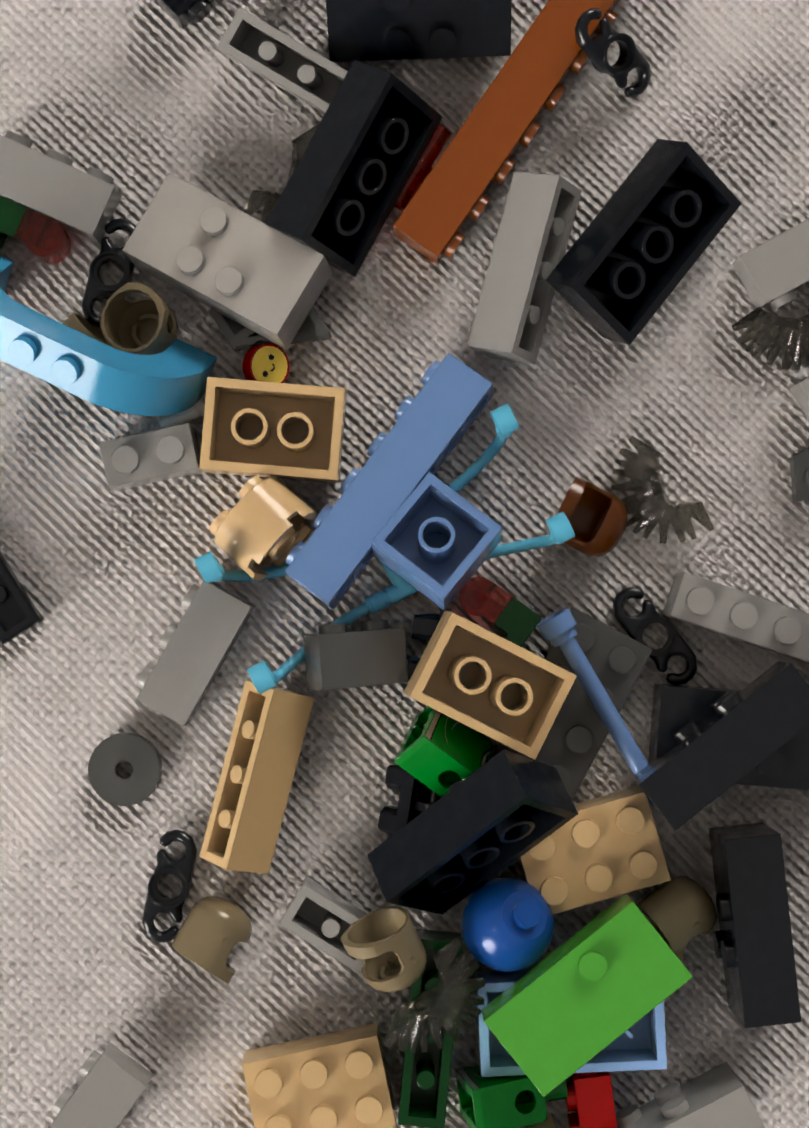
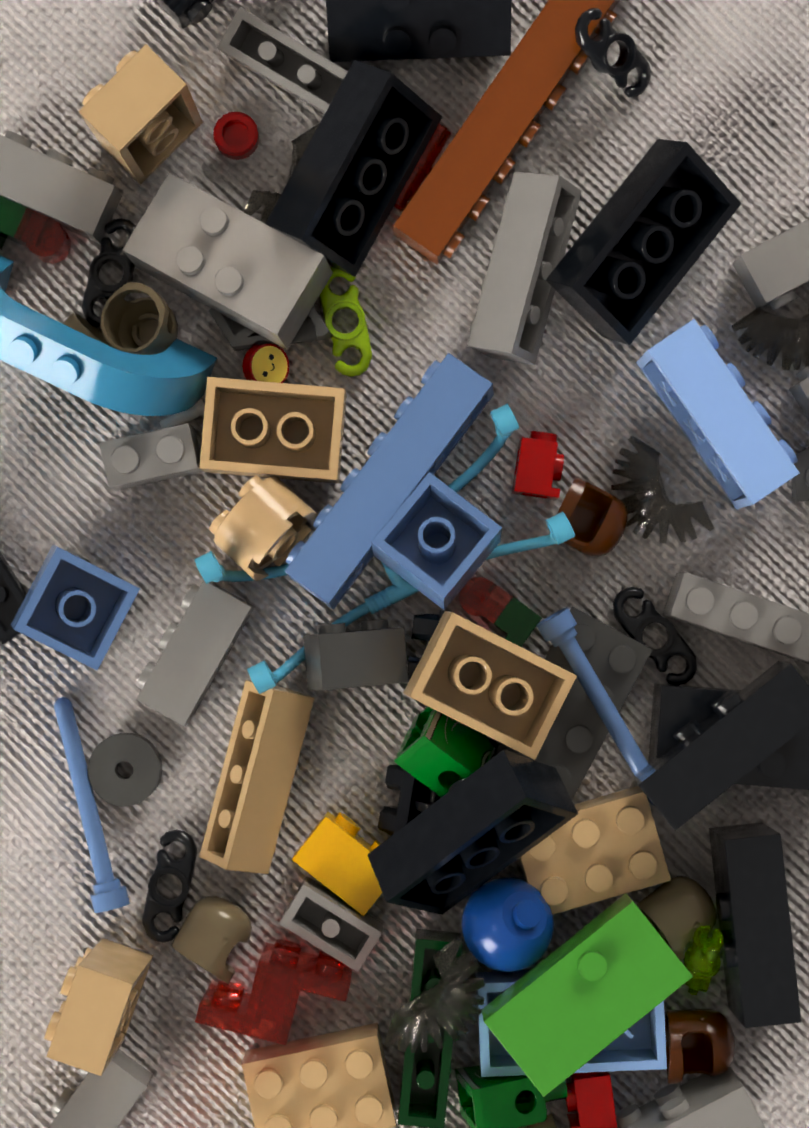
(74, 607): none -> medium blue brick
(98, 1005): none -> tan brick
(108, 891): none -> medium blue piece
(141, 113): none -> tan brick
(236, 135): none -> red tile
(275, 992): none -> clear red bracket
(340, 861): none -> yellow brick
(341, 341): none -> lime piece
(389, 948): dark tan helmet -> none
(538, 466): none -> red brick
(697, 1043): none -> reddish brown helmet
(703, 959): none -> clear neon green axle
(718, 415): none -> light blue brick

